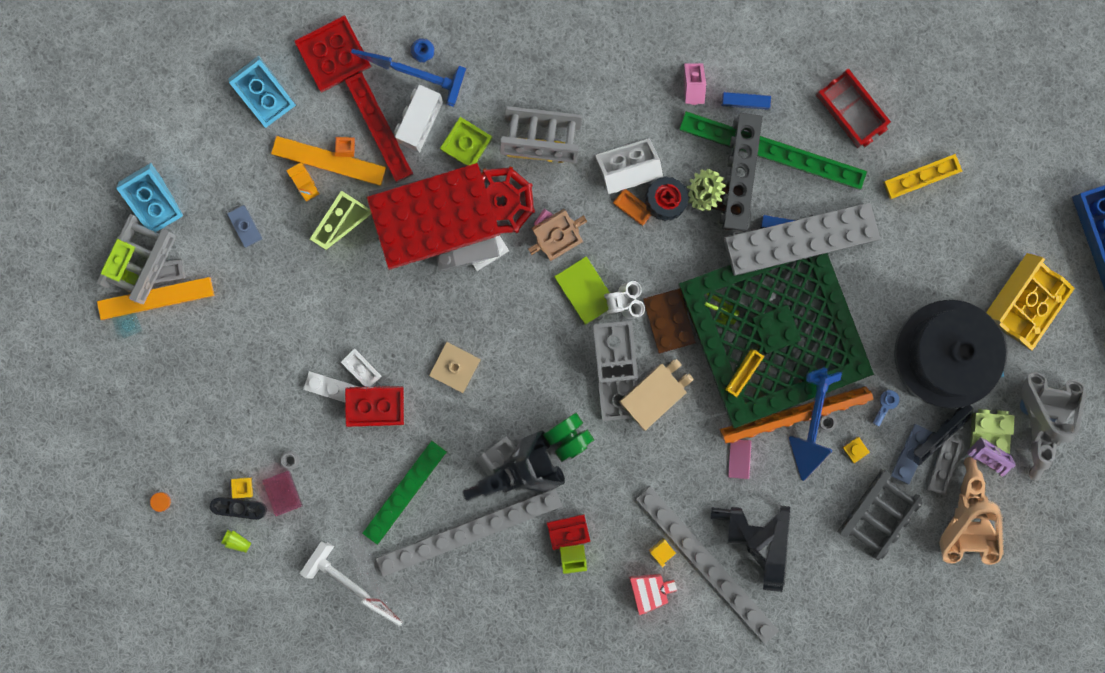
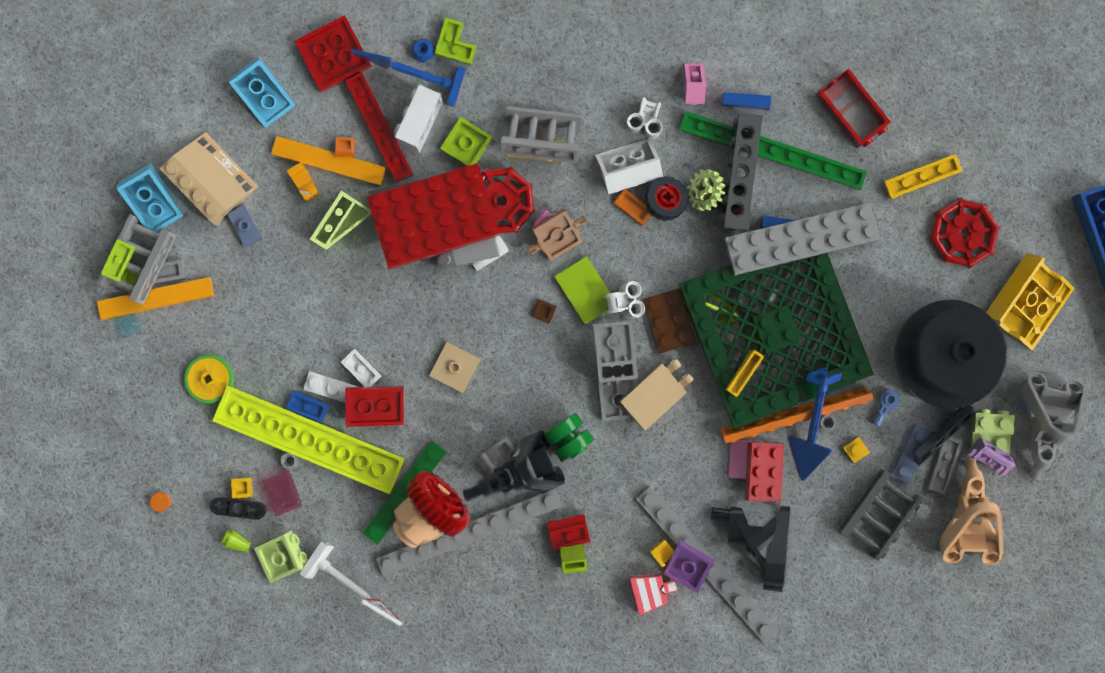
(202, 367): none -> yellow wheel
(209, 178): none -> tan piece
(281, 556): none -> yellowish green plate
(307, 406): none -> blue plate
(308, 439): none -> neon yellow plate
(429, 511): none -> red piece
(451, 47): none -> lime plate
(544, 311): none -> reddish brown tile
(646, 116): none -> white piece
(689, 566): none -> medium lavender plate
(764, 472): none -> plate
(974, 227): none -> red plate

